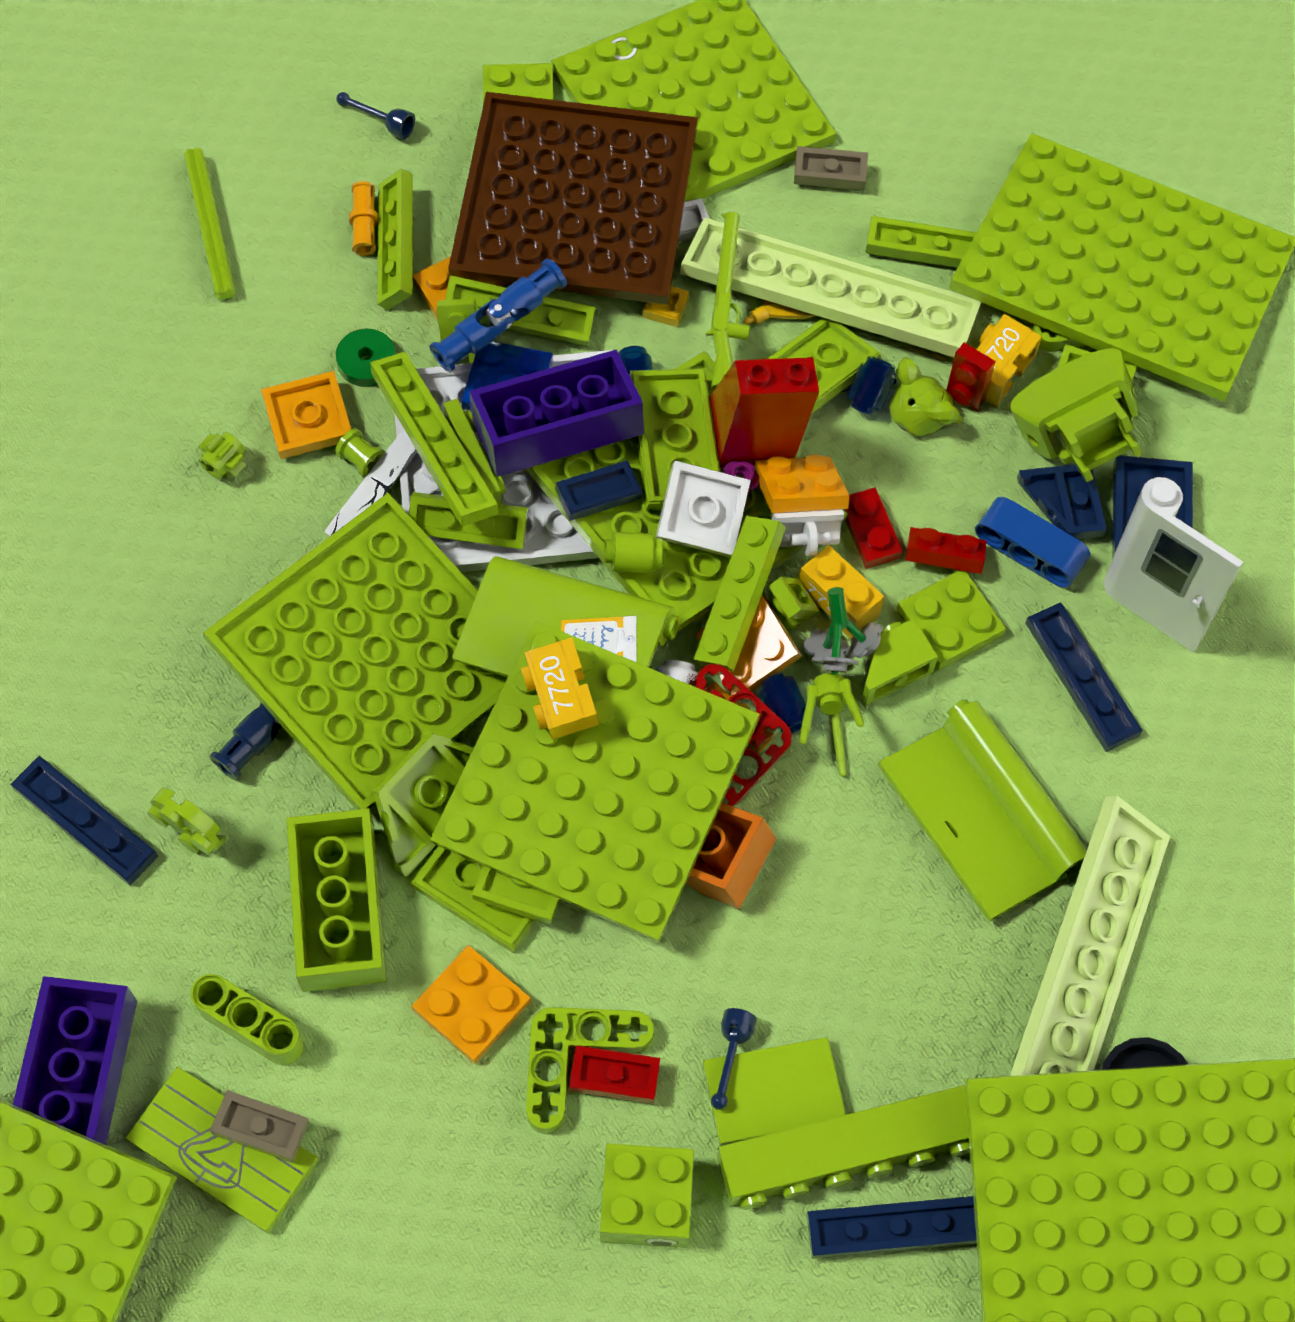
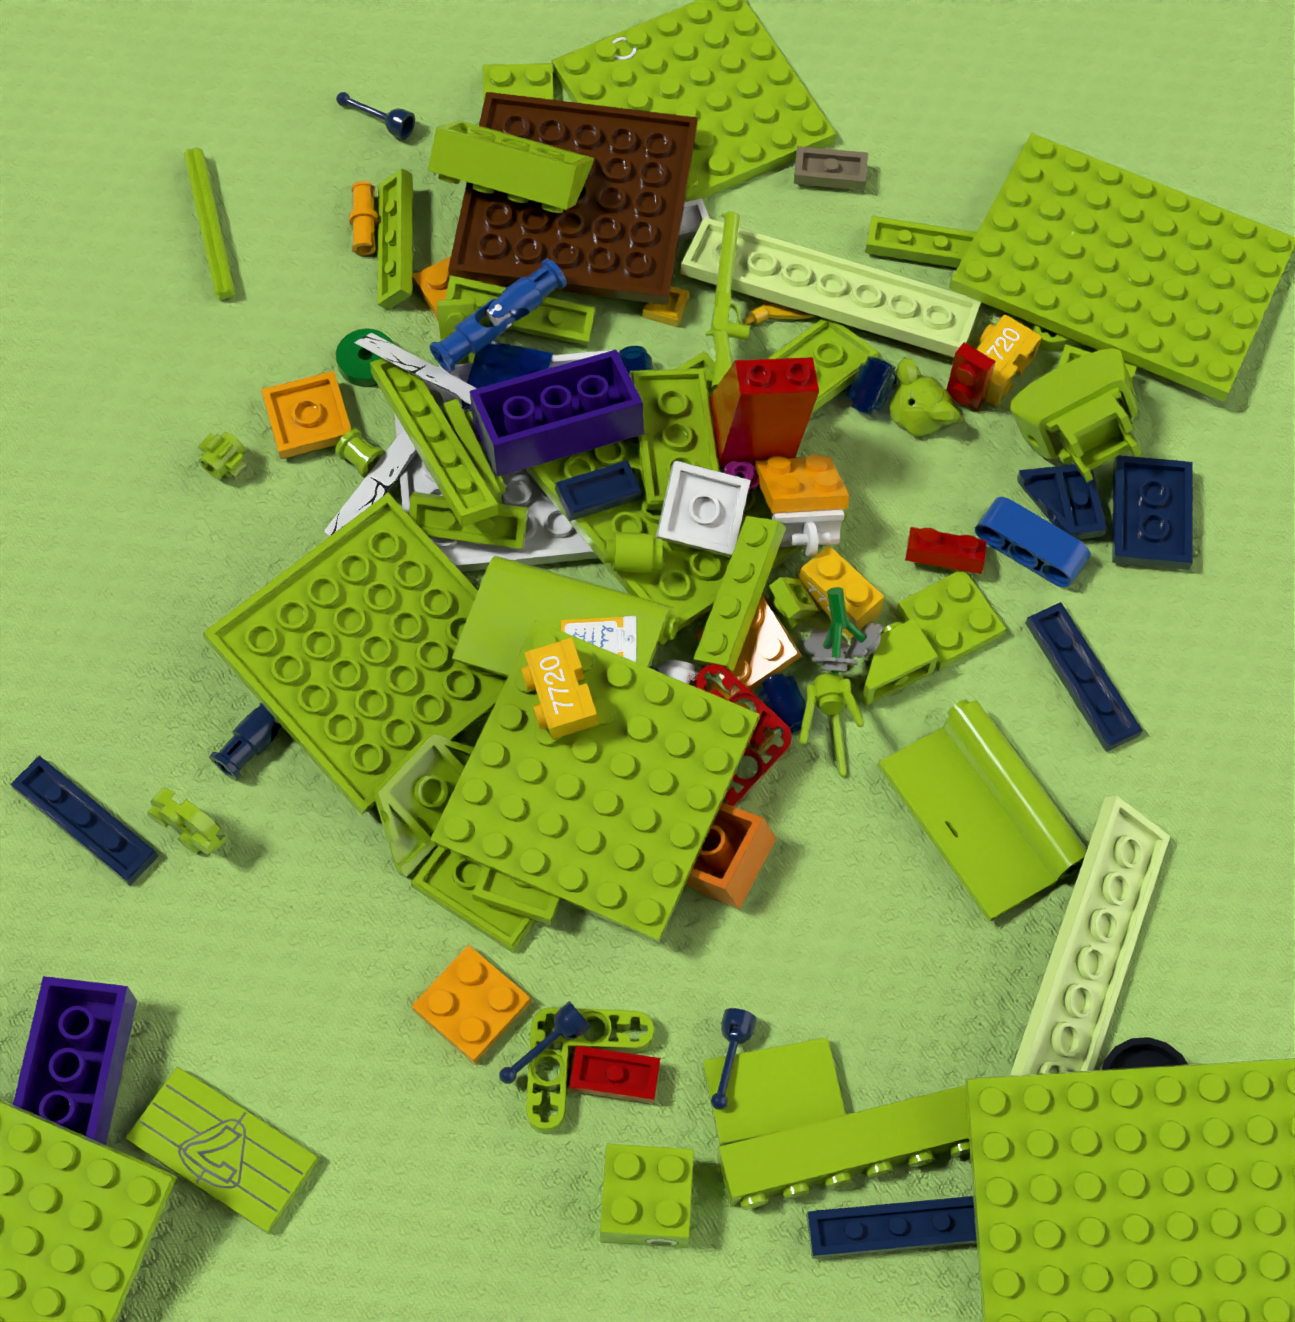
(238, 1002): lime beam -> none
(259, 1126): dark tan plate -> none
(335, 900): lime brick -> none
(416, 366): none -> white sticker
(509, 165): none -> lime slope
(567, 1024): none -> dark blue hinge
(872, 529): red plate -> none
(1167, 565): white door -> none

